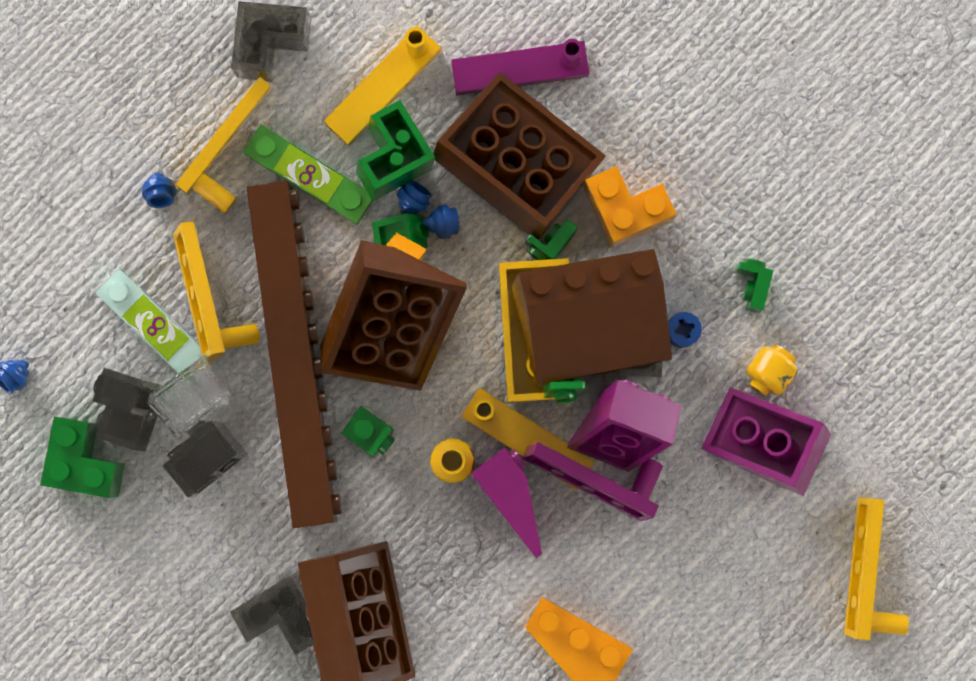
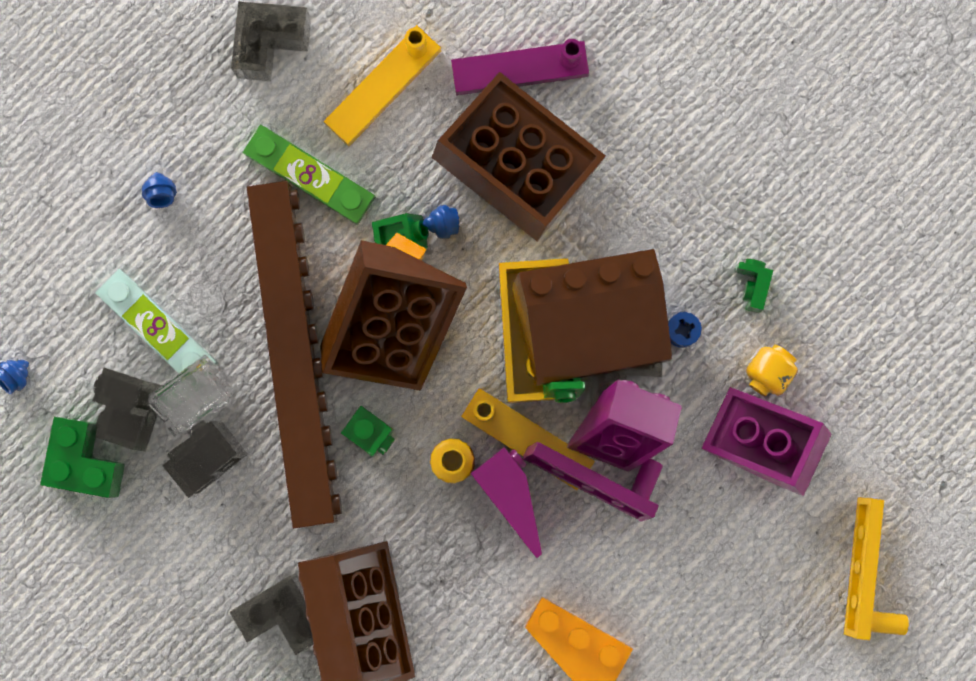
(195, 176): yellow piece -> none
(210, 337): yellow piece -> none
(401, 153): green brick -> none
(413, 198): blue plate -> none
(558, 239): green bracket -> none
(623, 215): light orange brick -> none

